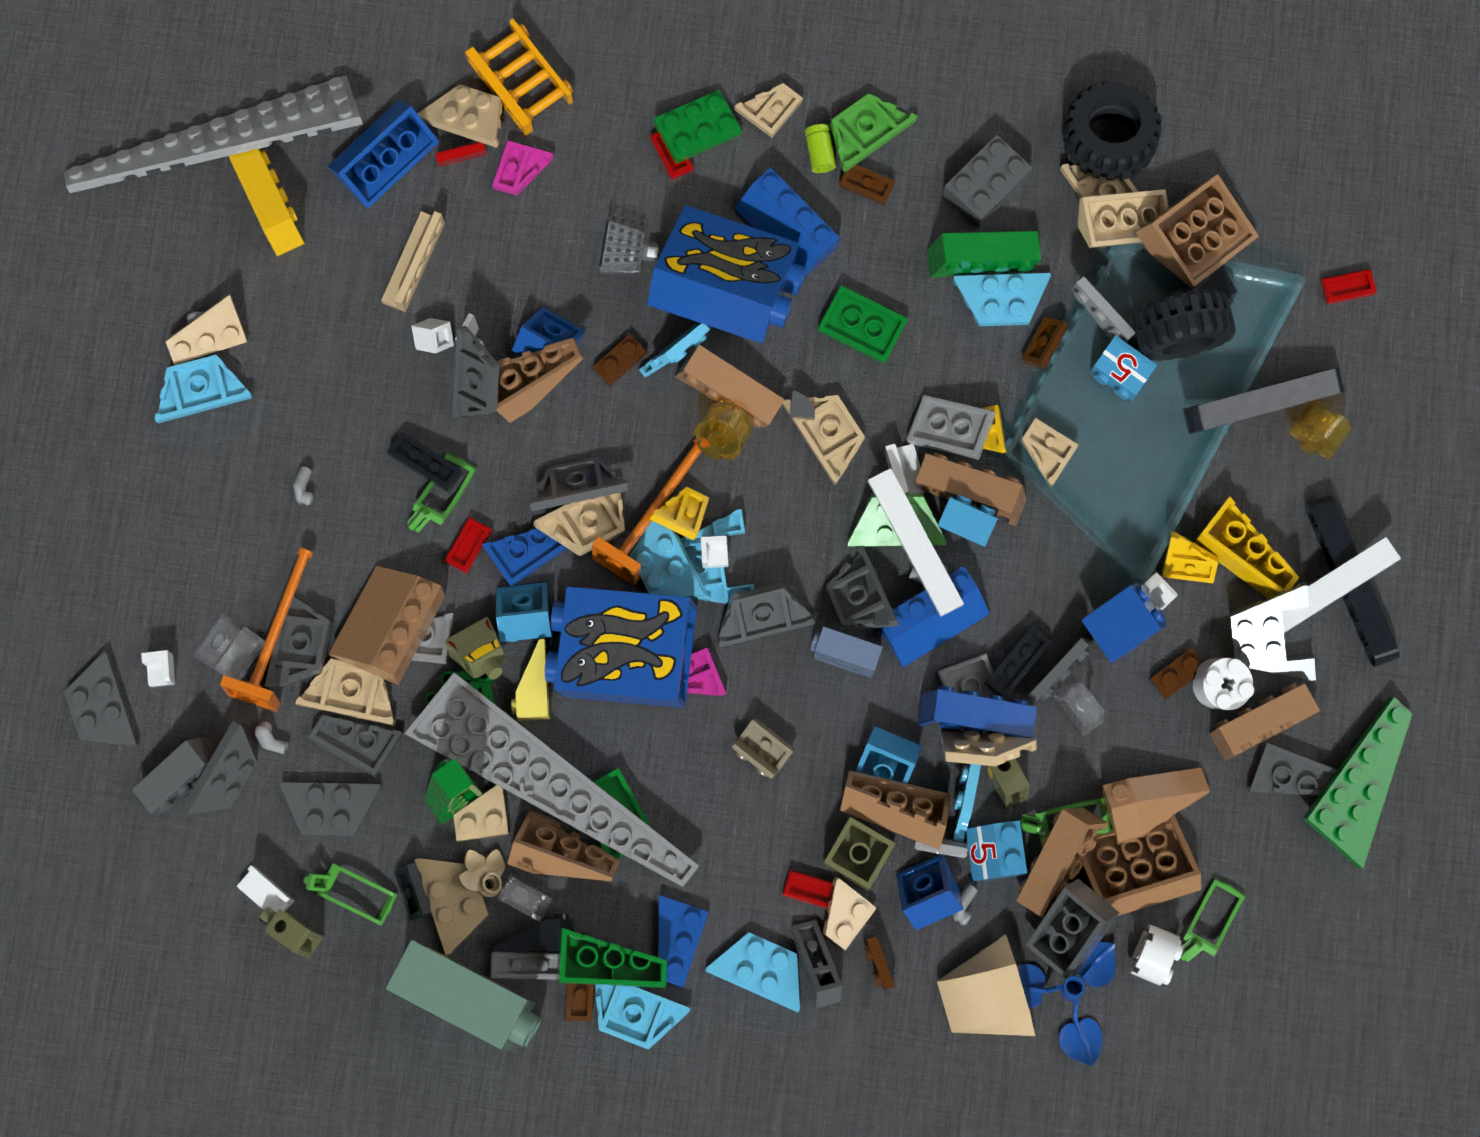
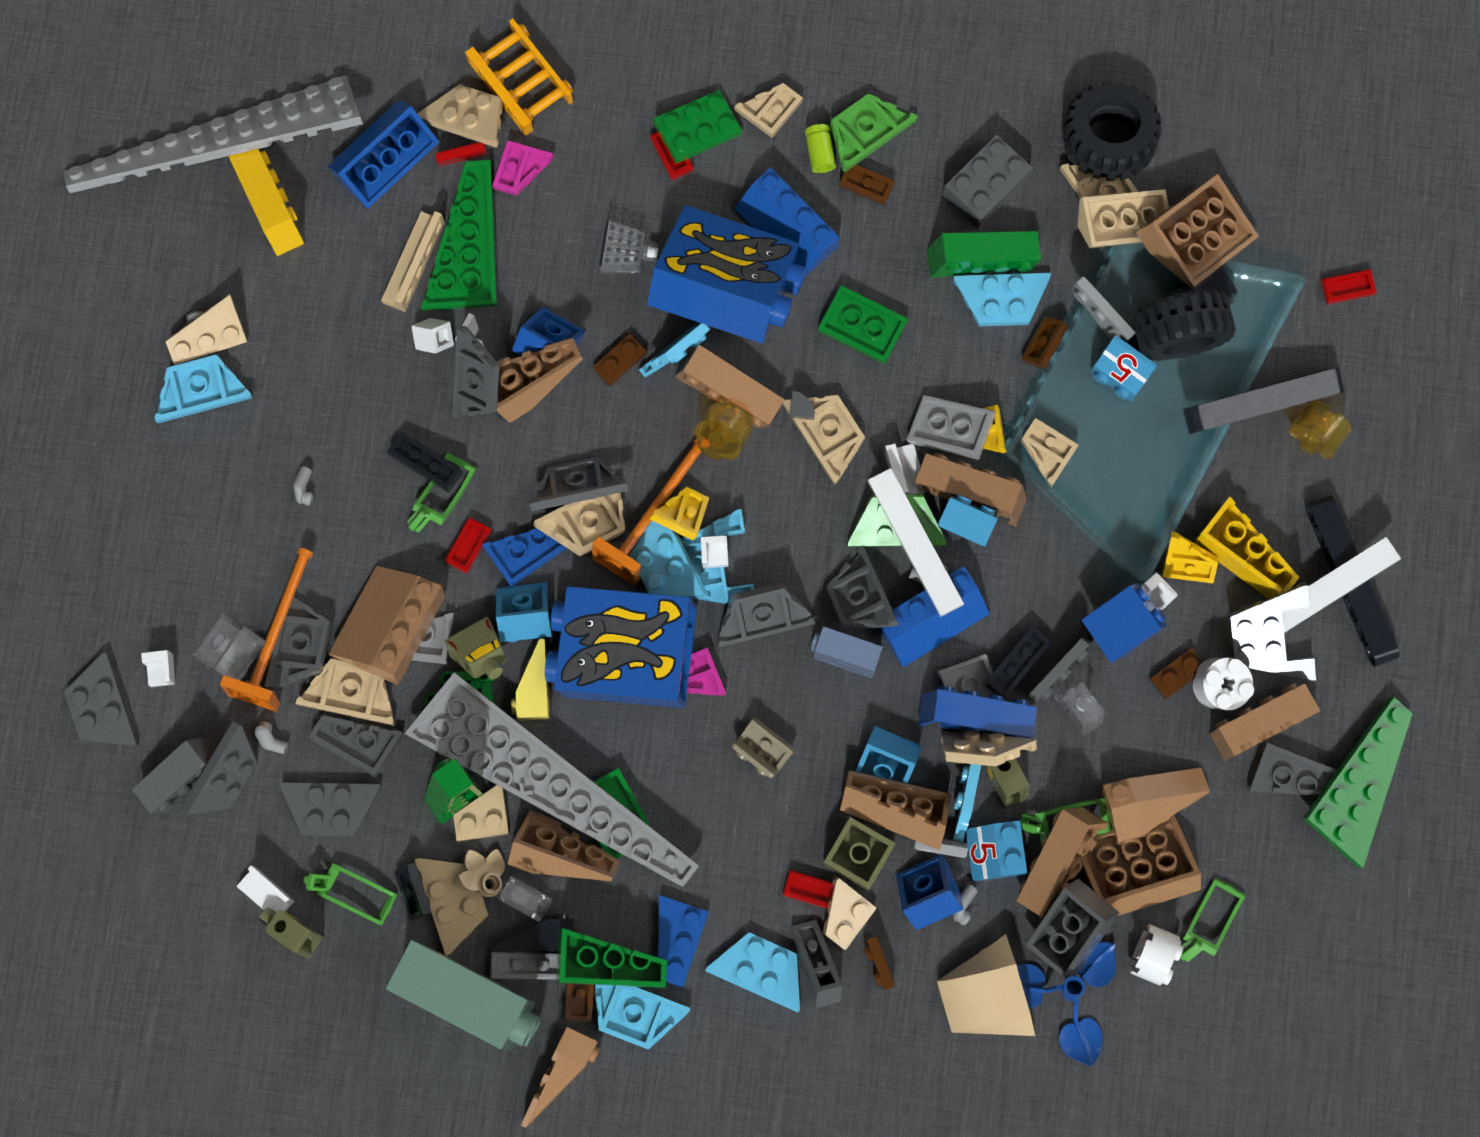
(466, 257): none -> green wing
(568, 1061): none -> medium nougat wedge

